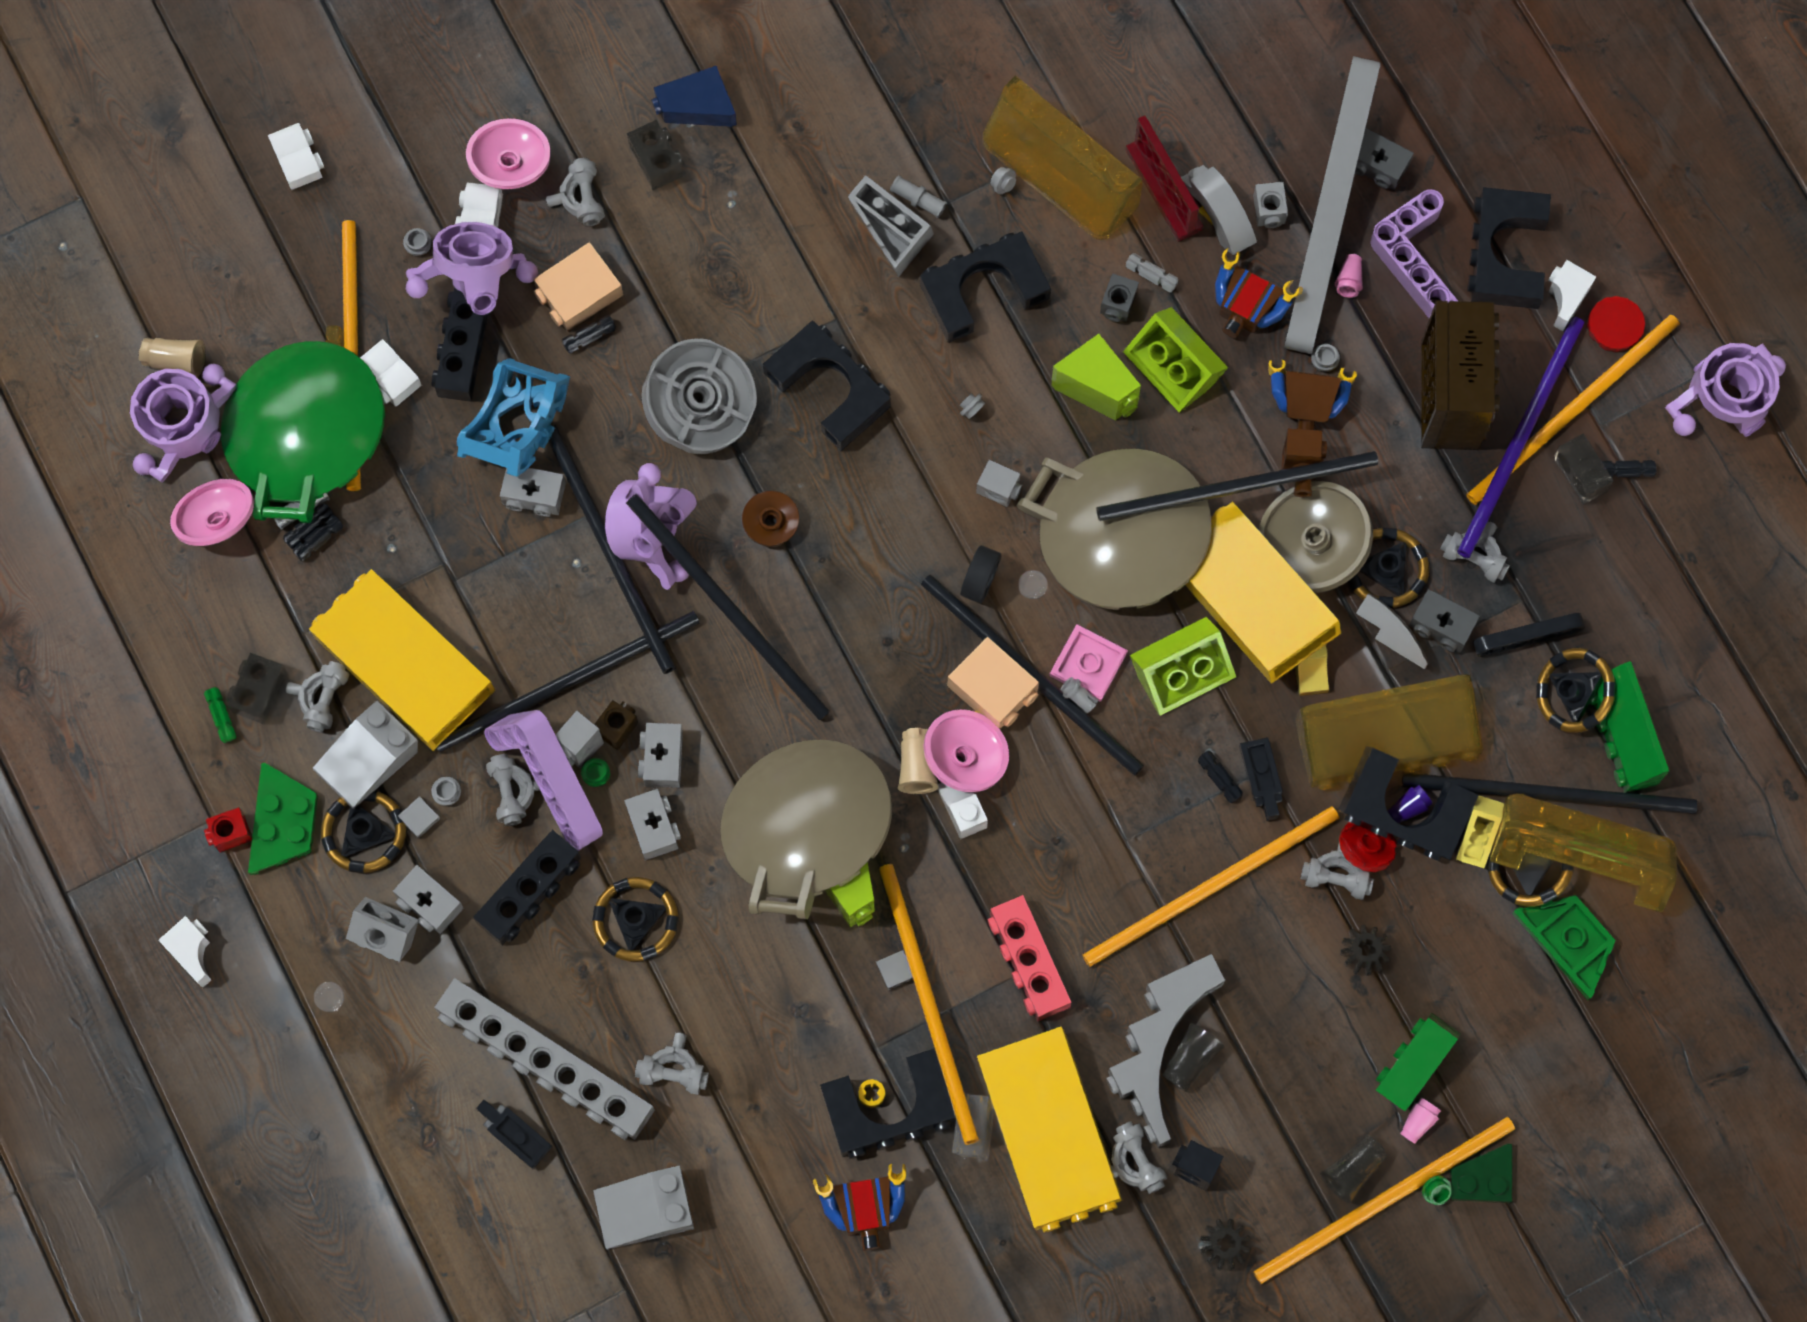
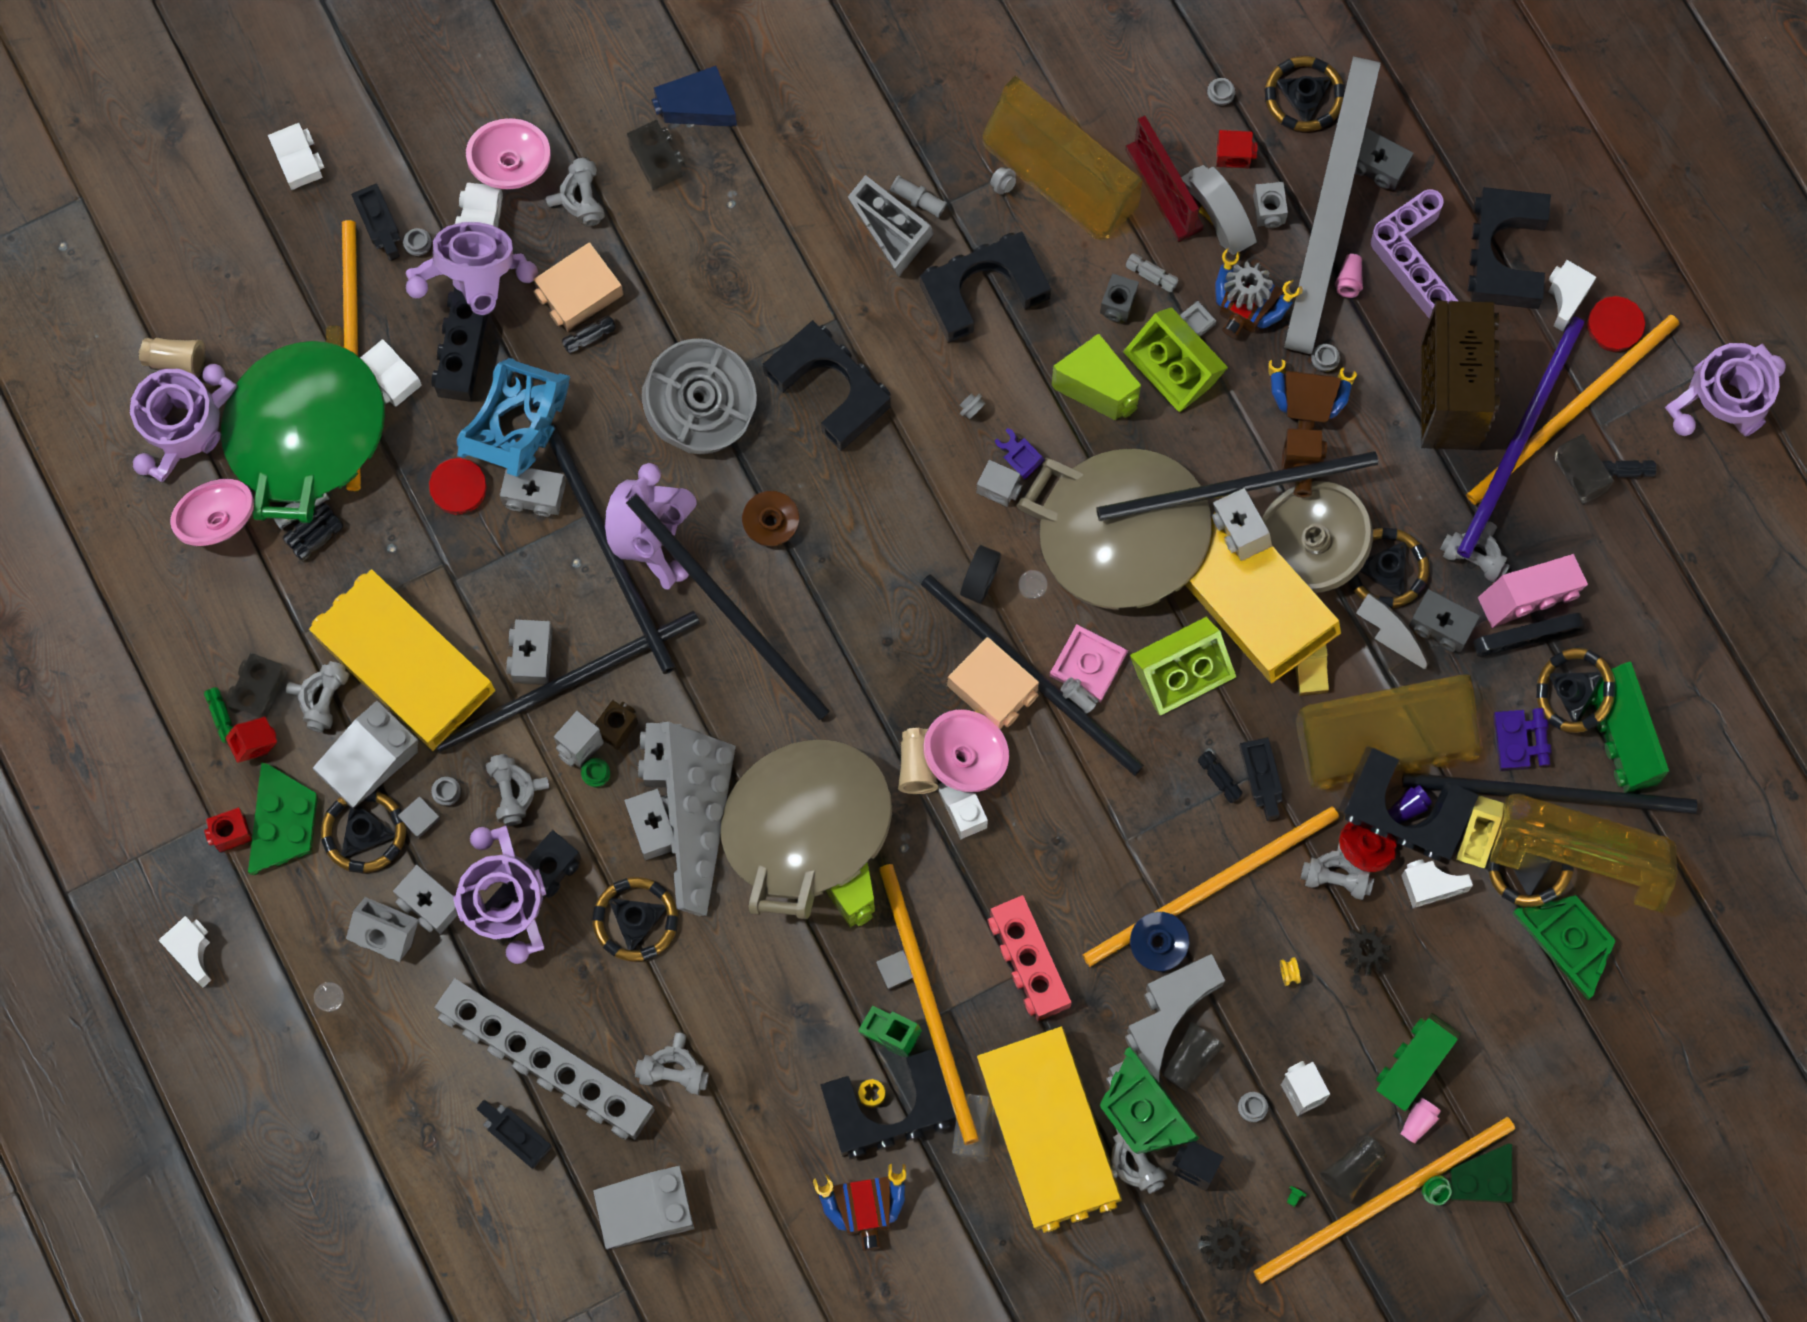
(251, 739): none -> red brick
(377, 219): none -> black hinge
(457, 486): none -> red tile
(513, 918): none -> lavender piece
(537, 666): none -> light grey brick
(551, 771): lavender beam -> none
(696, 802): none -> light grey wing
(890, 1031): none -> green brick
(1021, 455): none -> dark purple plate
(1143, 1109): none -> green wing
(1174, 941): none -> dark blue dish
(1198, 318): none -> light grey tile
(1221, 91): none -> light grey plate
(1235, 149): none -> red brick
(1239, 510): none -> light grey brick
(1253, 1107): none -> light grey plate
(1255, 293): none -> light grey gear
(1290, 971): none -> yellow bush
(1294, 1196): none -> green piece
(1304, 93): none -> black piece
(1304, 1087): none -> white brick
(1429, 884): none -> white arch
(1512, 739): none -> dark purple plate
(1532, 590): none -> bright pink wedge

